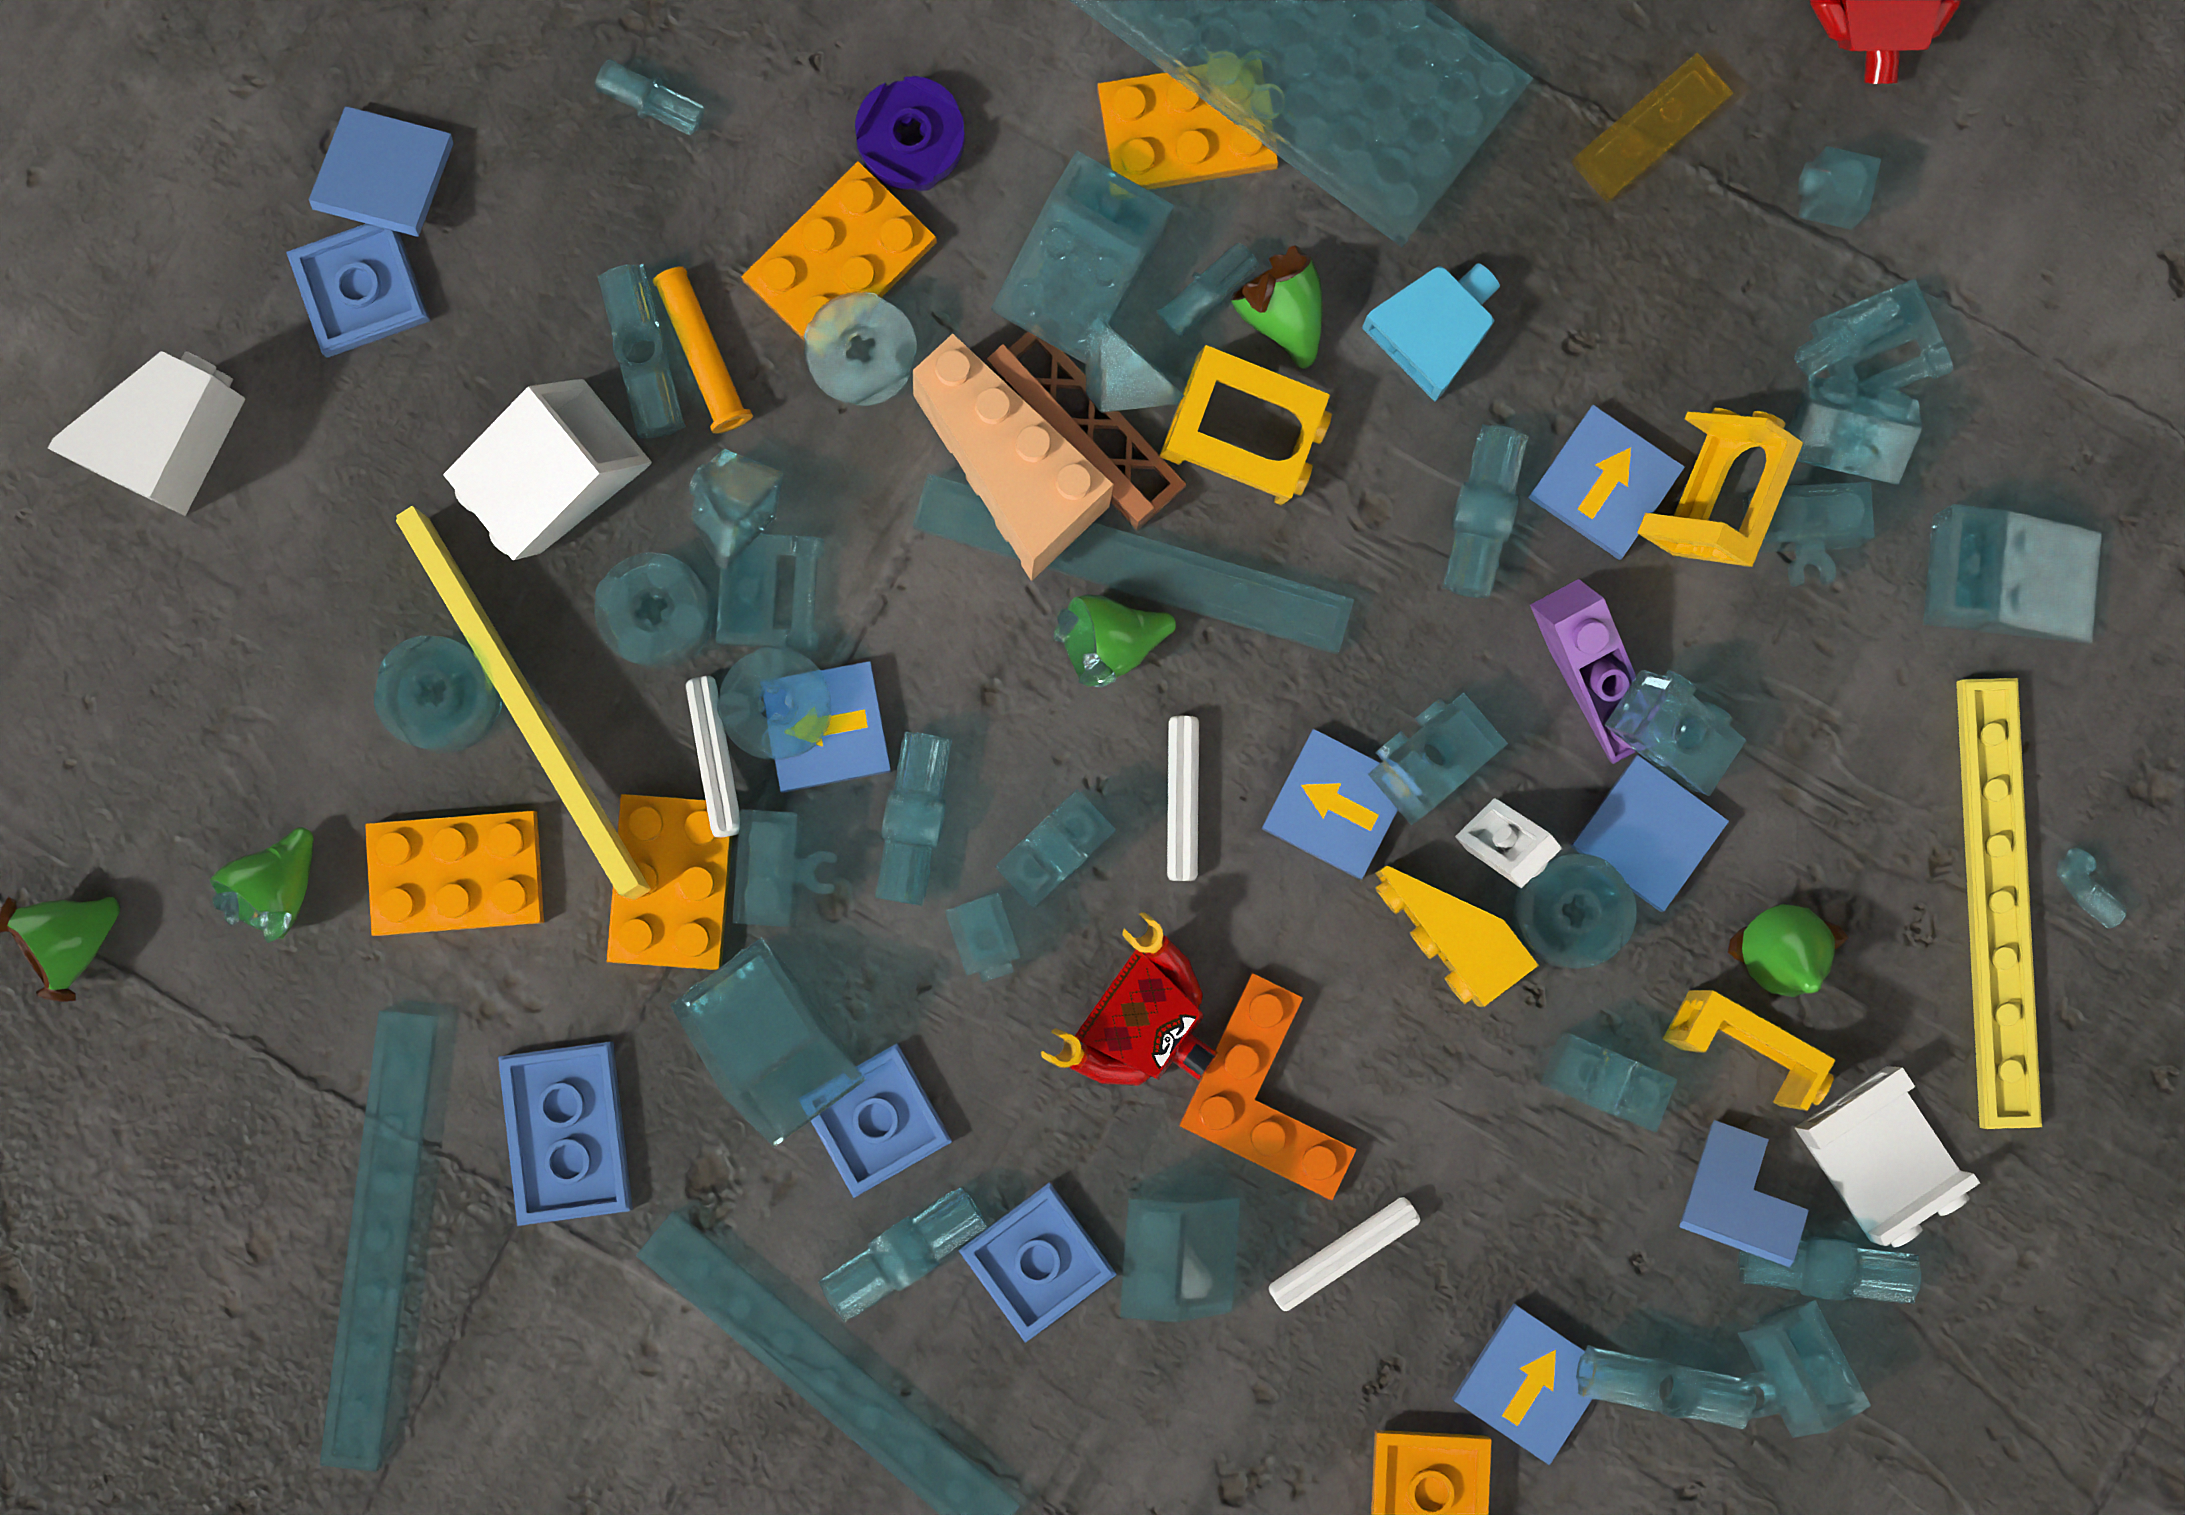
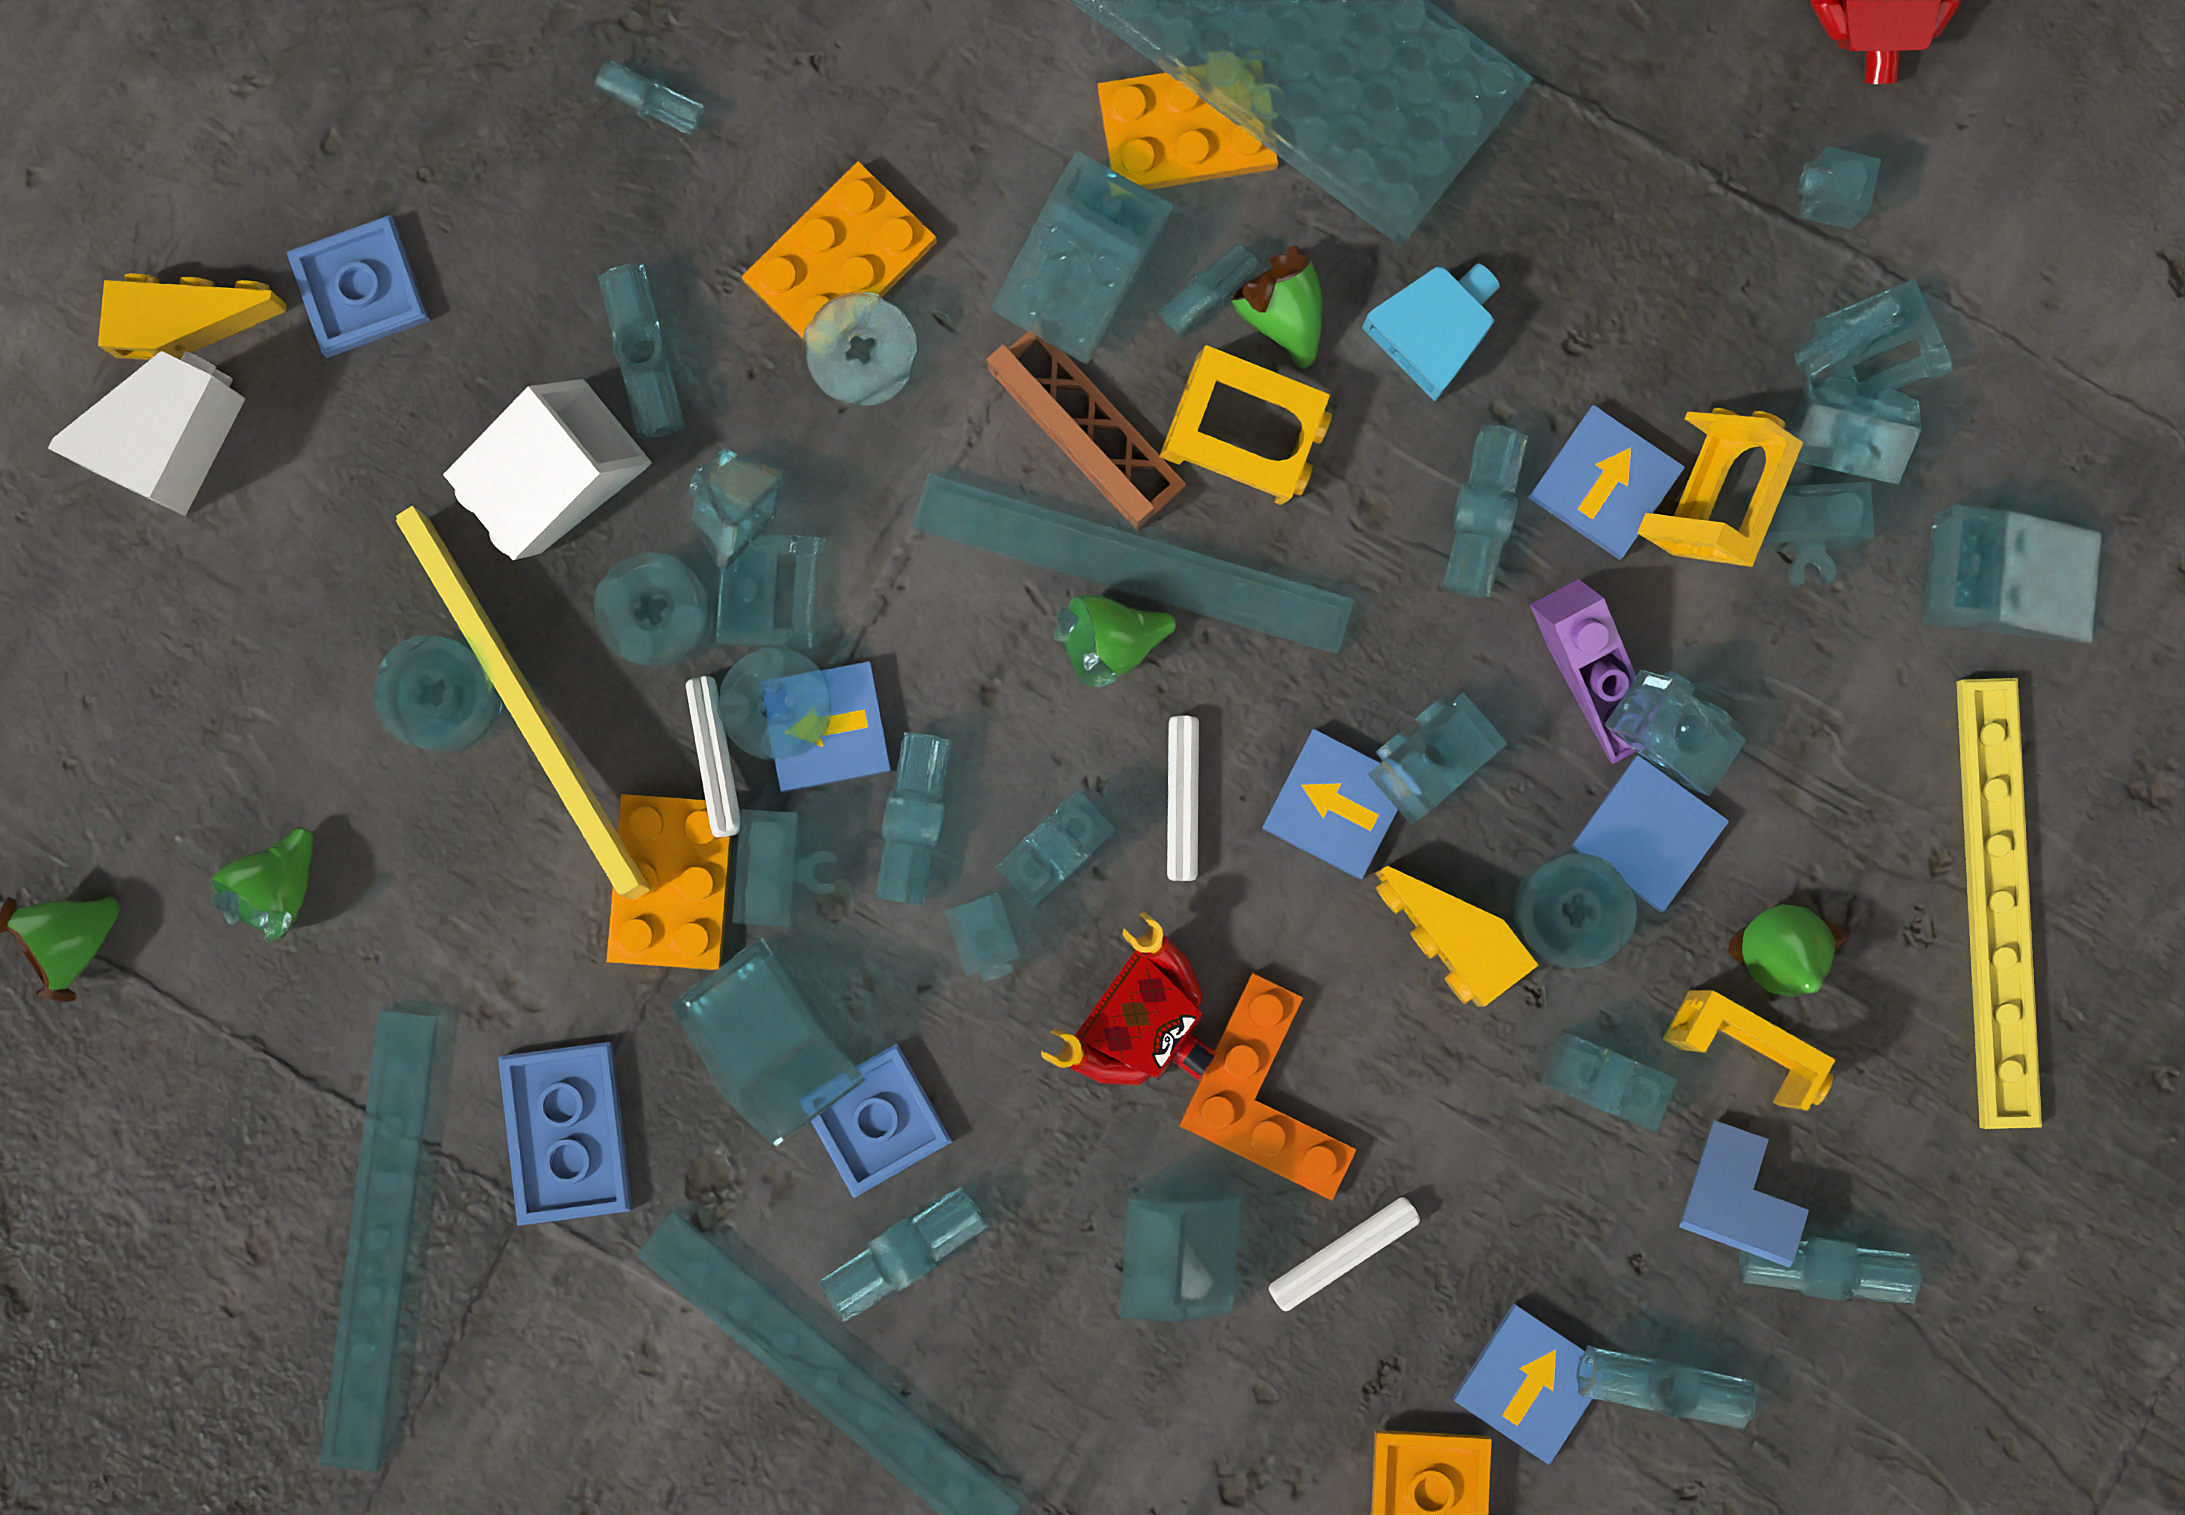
(152, 317): none -> yellow slope
(381, 171): medium blue tile -> none
(454, 873): light orange plate -> none
(701, 350): light orange pin -> none
(899, 103): dark purple plate -> none
(1011, 456): light nougat wedge -> none
(1037, 1262): medium blue tile -> none
(1119, 374): clear light blue slope -> none
(1508, 842): white plate -> none
(1652, 127): clear yellow tile -> none
(1801, 1371): clear light blue brick -> none
(1885, 1158): white panel -> none
(2089, 895): clear light blue arm -> none

